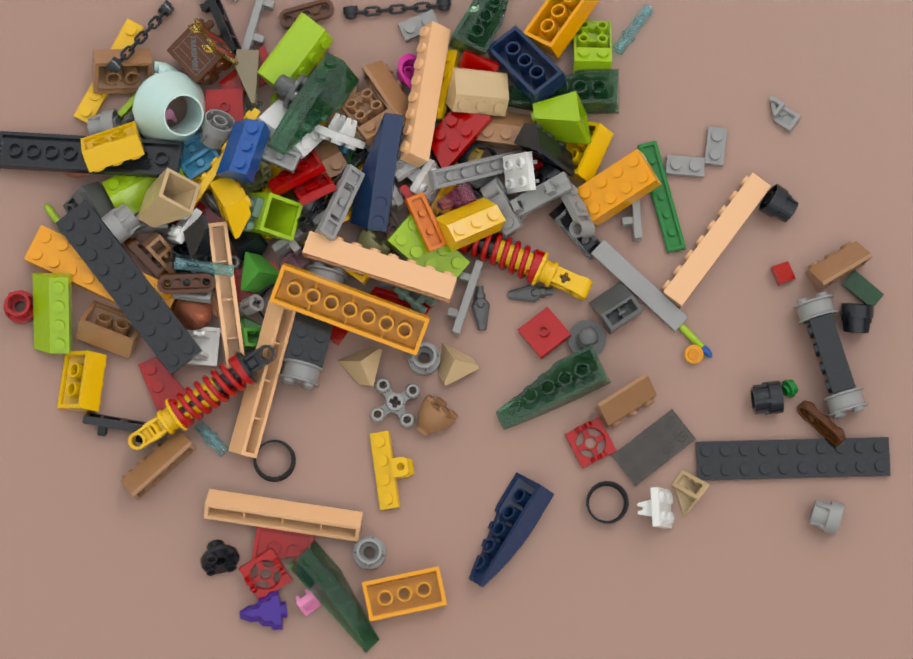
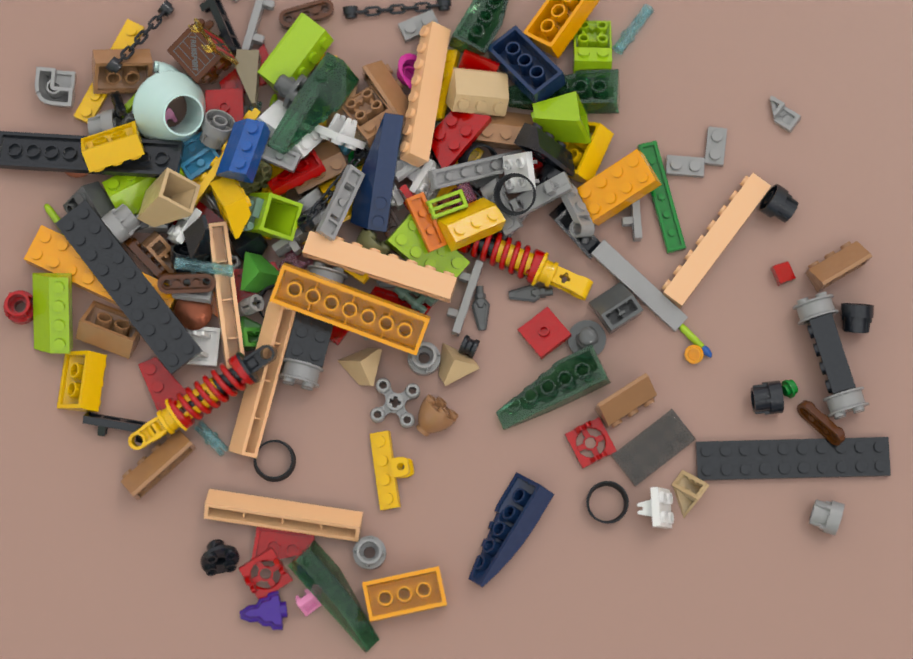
(55, 86): none -> light grey brick
(118, 104): none -> black axle
(314, 189): red plate -> none
(432, 209): none -> lime tile
(469, 346): none -> black wheel
(497, 189): none -> black tyre
(862, 289): dark green tile -> none

